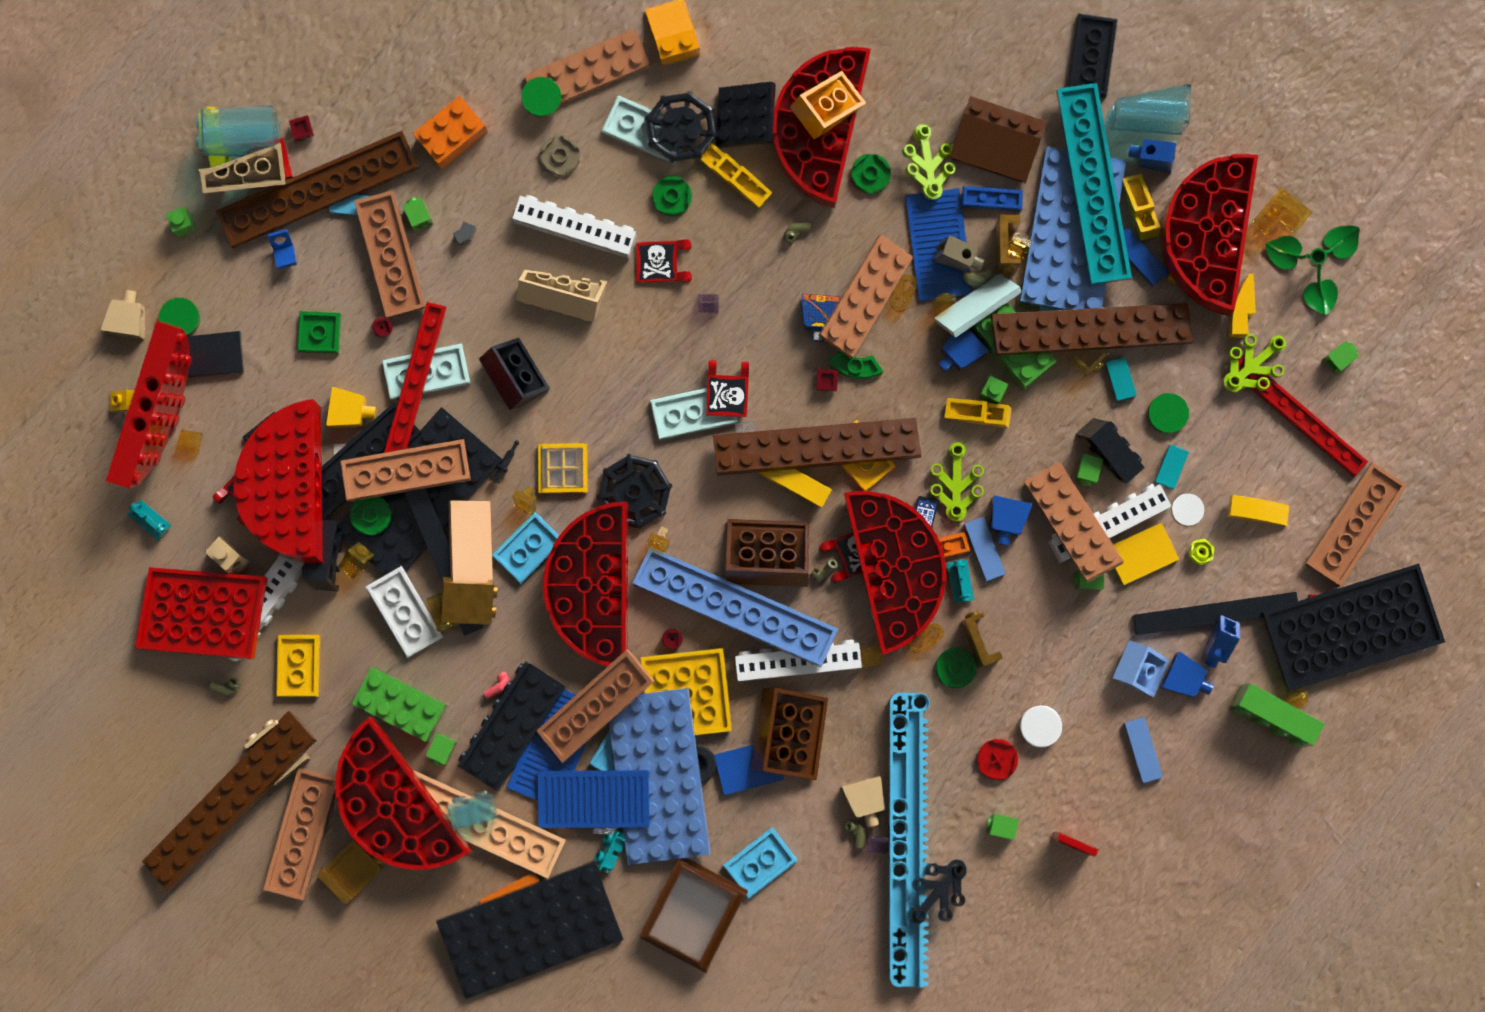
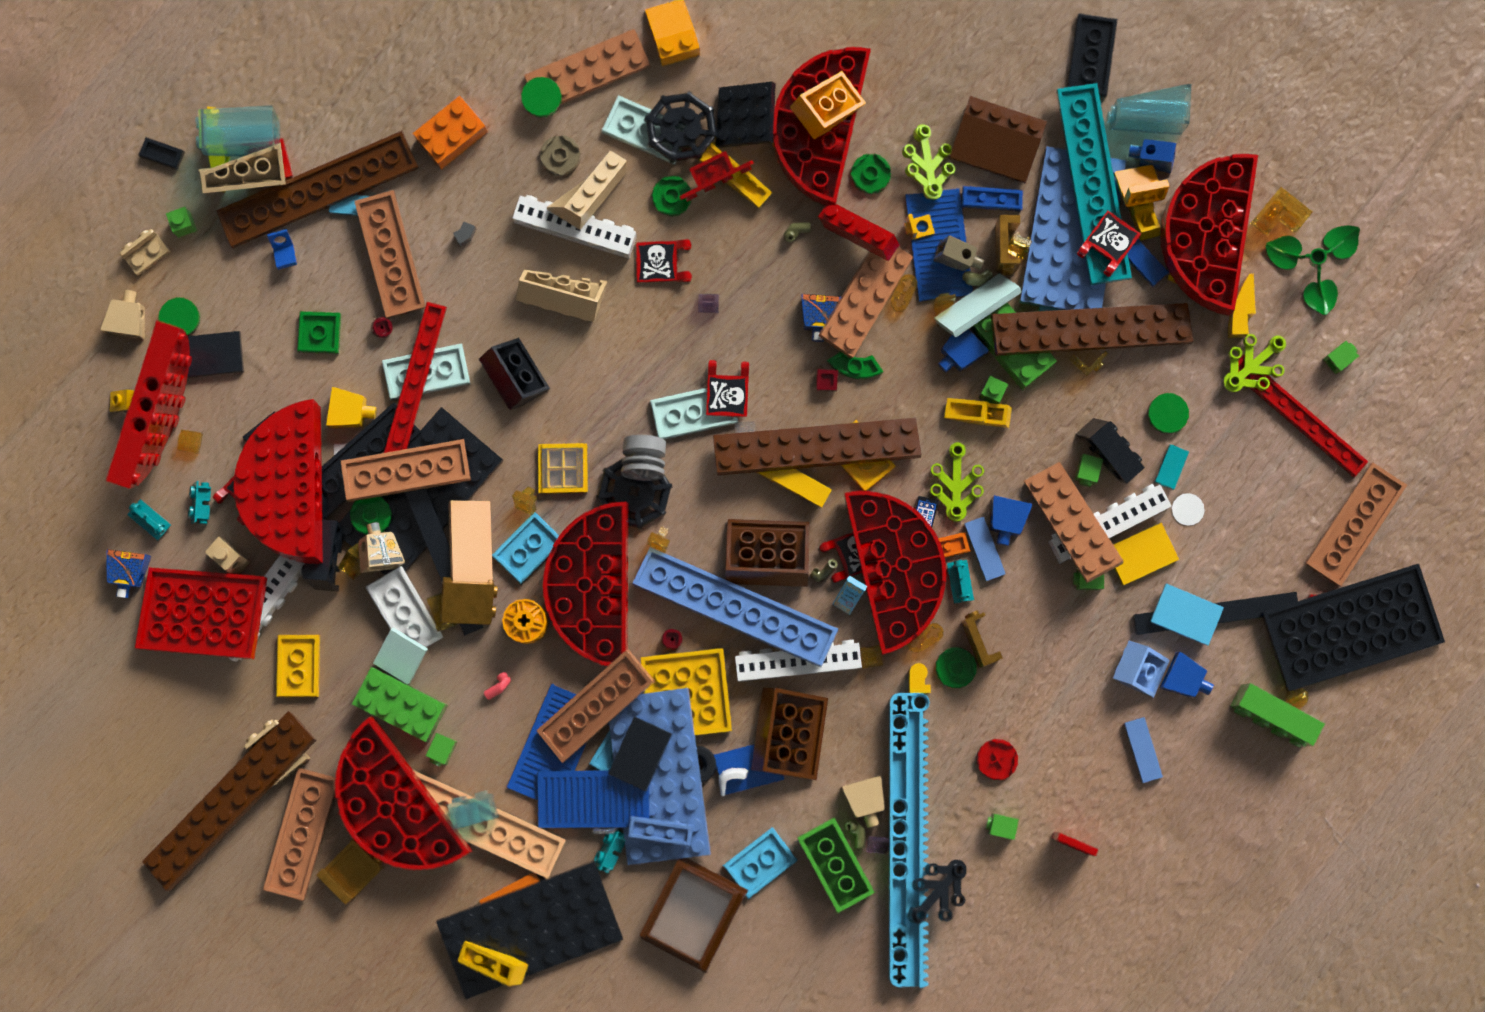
(126, 570): none -> torso
(144, 251): none -> tan bracket
(161, 153): none -> black tile
(198, 495): none -> teal hinge
(227, 689): olive arm -> none
(301, 128): dark red plate -> none
(379, 550): none -> tan torso
(400, 656): none -> light aqua tile
(417, 213): bright green brick -> none
(493, 964): none -> yellow slope
(502, 467): black piece -> none
(511, 725): black bracket -> none
(532, 631): none -> light orange wheel
(586, 197): none -> tan wedge
(640, 753): none -> black tile
(643, 457): none -> light grey wheel
(660, 831): none -> medium blue tile
(712, 171): none -> red bracket
(732, 773): none -> white hair
(835, 865): none -> bright green brick
(849, 595): none -> medium azure tile
(859, 230): none -> red brick
(910, 226): none -> yellow bracket
(916, 679): none -> yellow leg
(1040, 726): white tile -> none
(1111, 239): none -> flag
(1120, 379): teal tile -> none
(1141, 185): none -> light orange bracket
(1186, 614): none -> medium azure tile
(1206, 547): neon yellow plate -> none
(1222, 641): blue torso -> none
(1257, 510): yellow slope -> none

